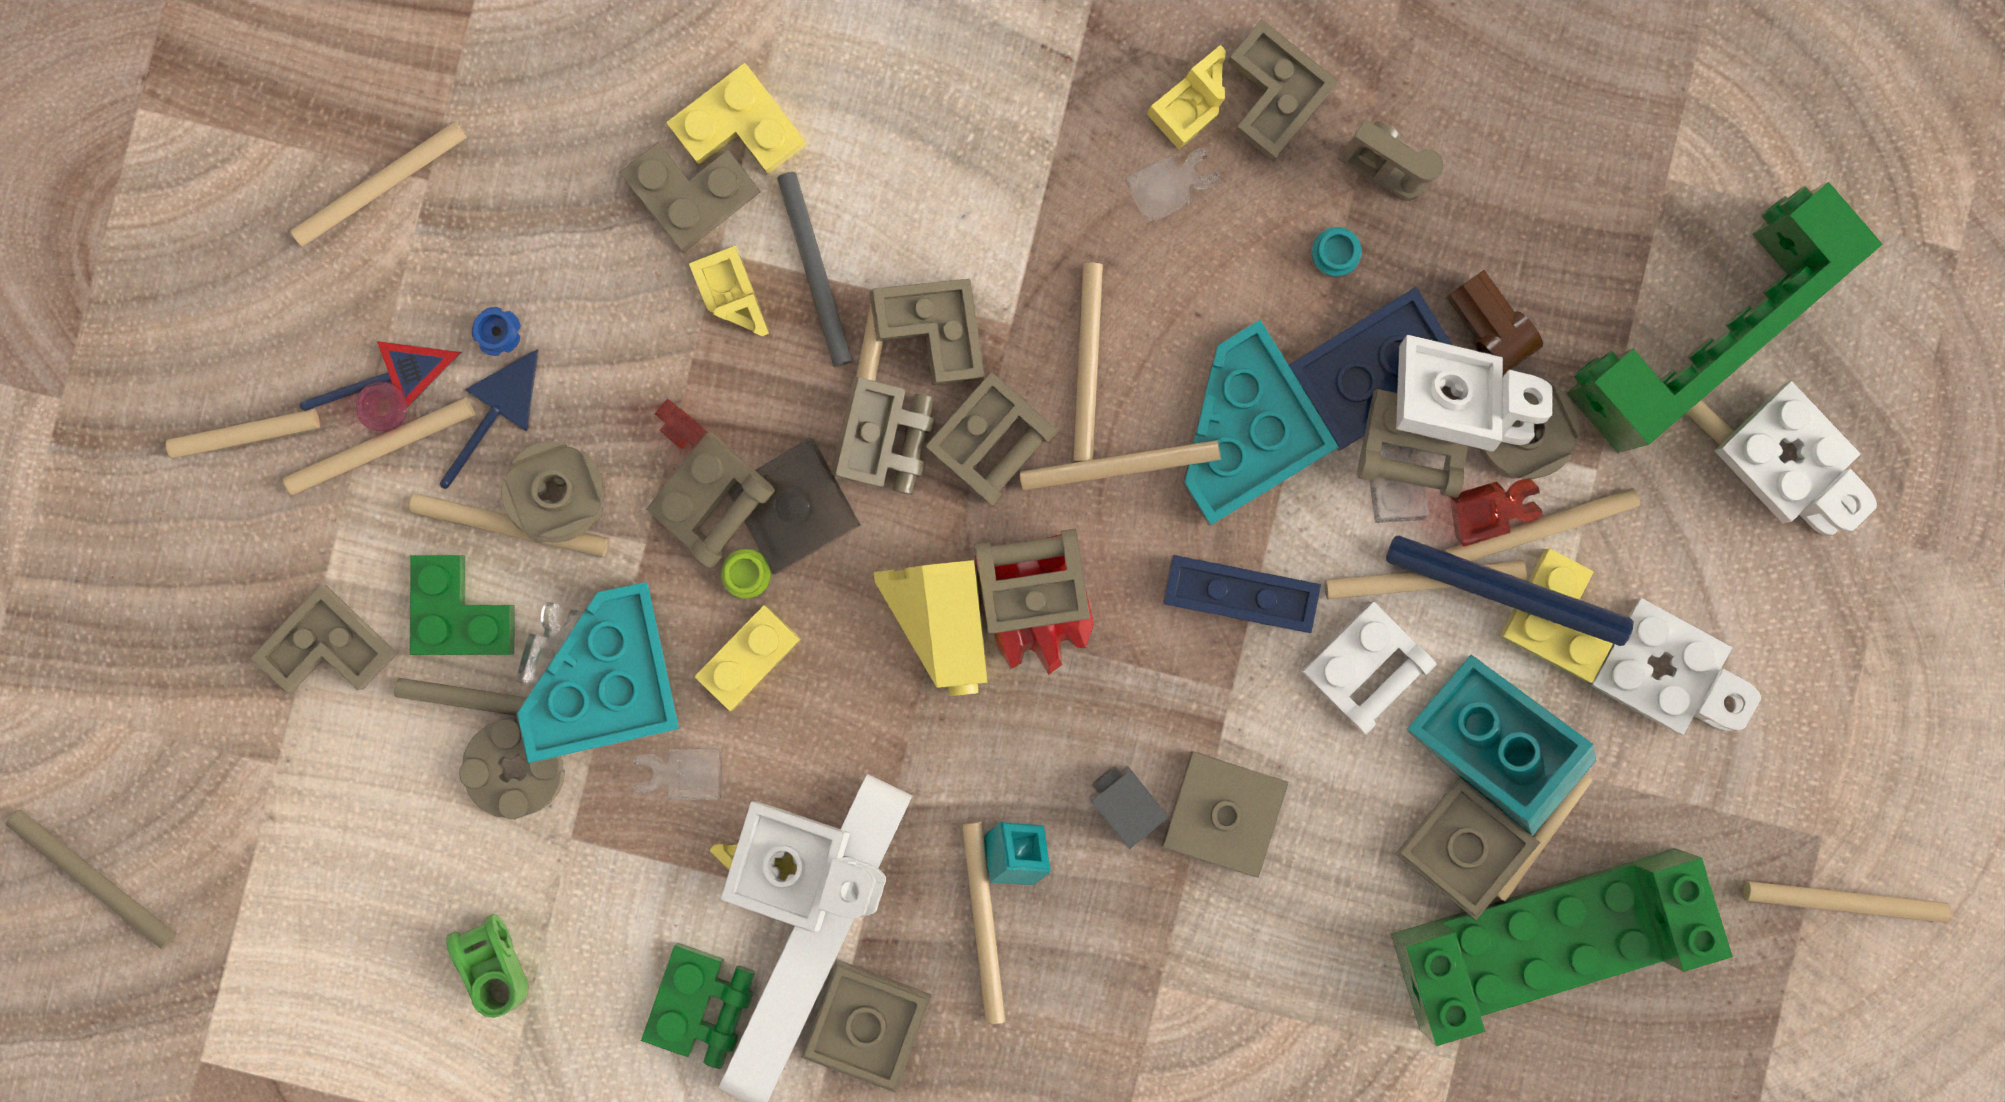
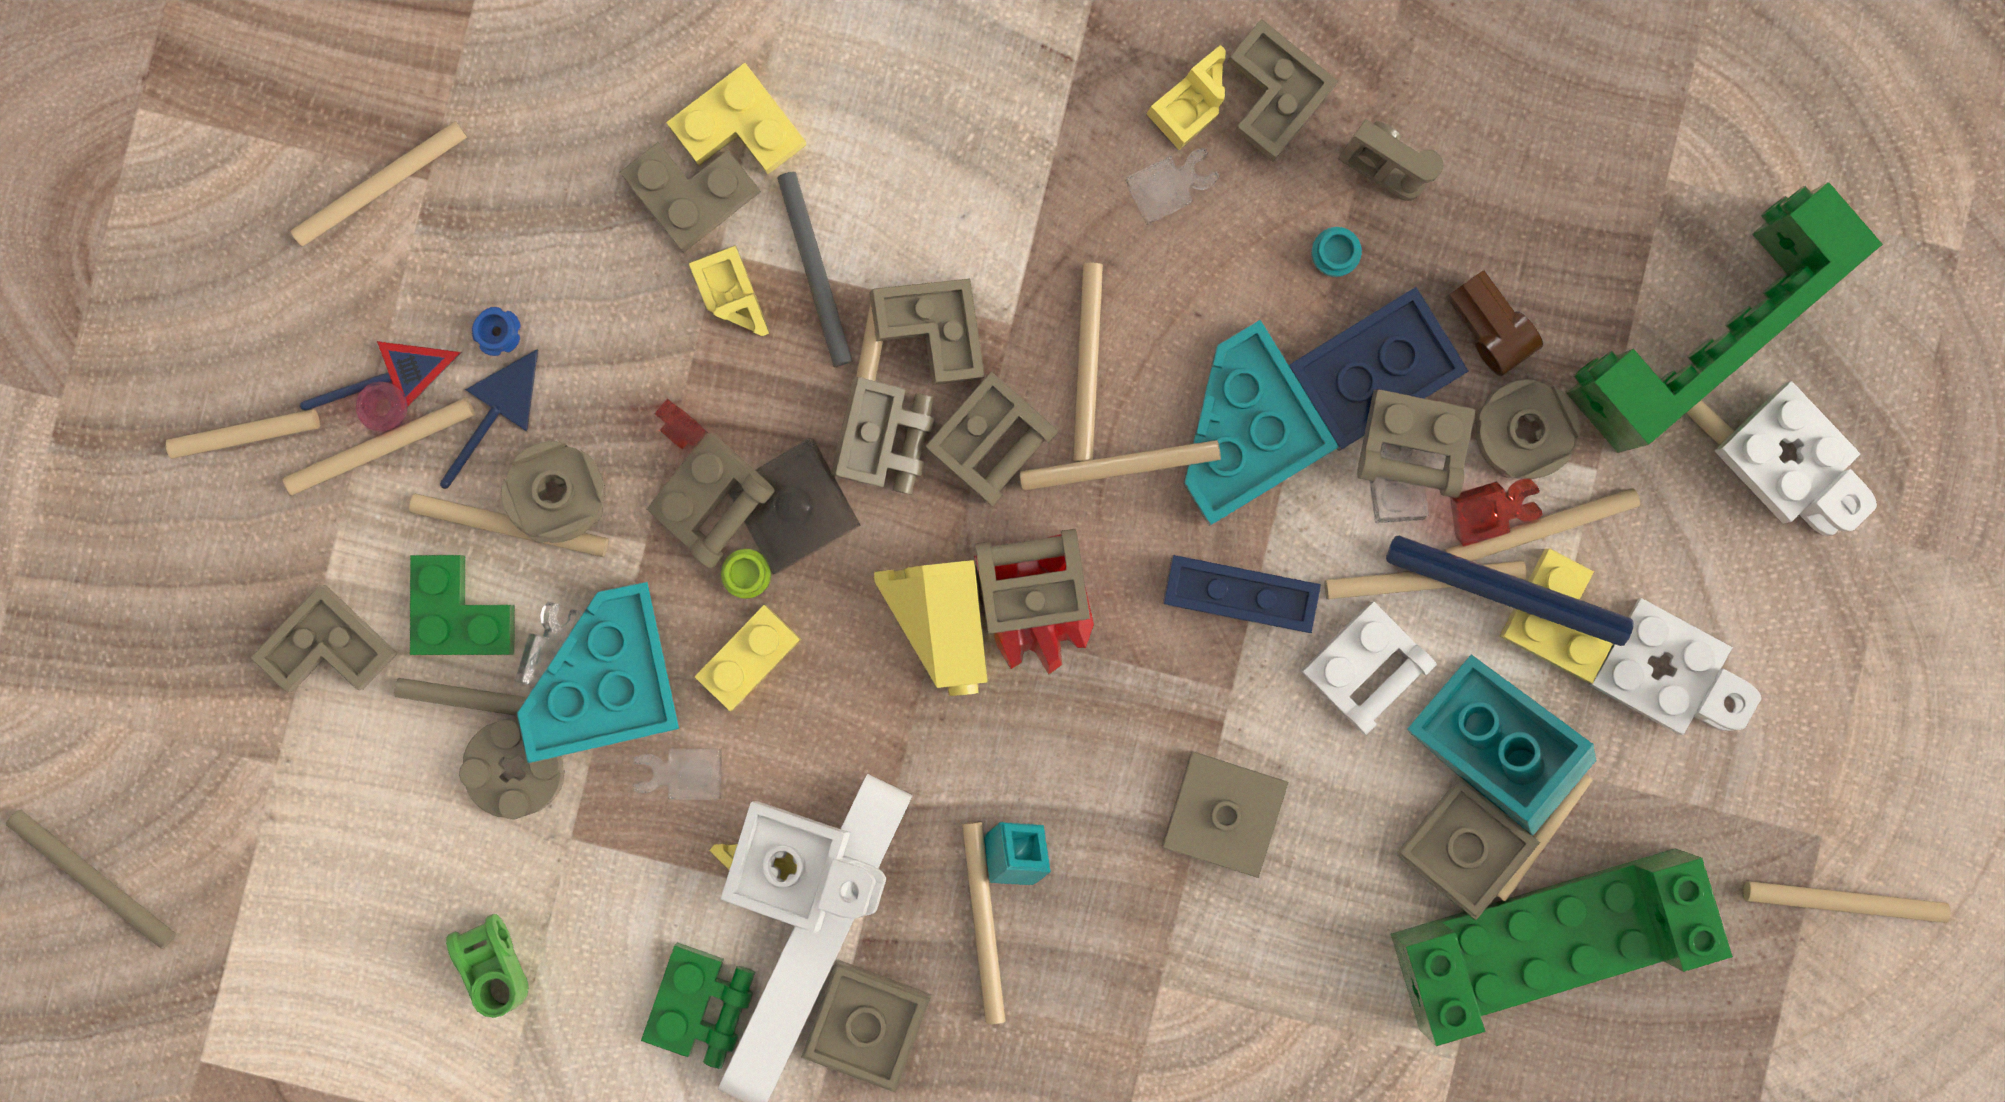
(1127, 805): dark grey brick -> none
(1486, 402): white plate -> none

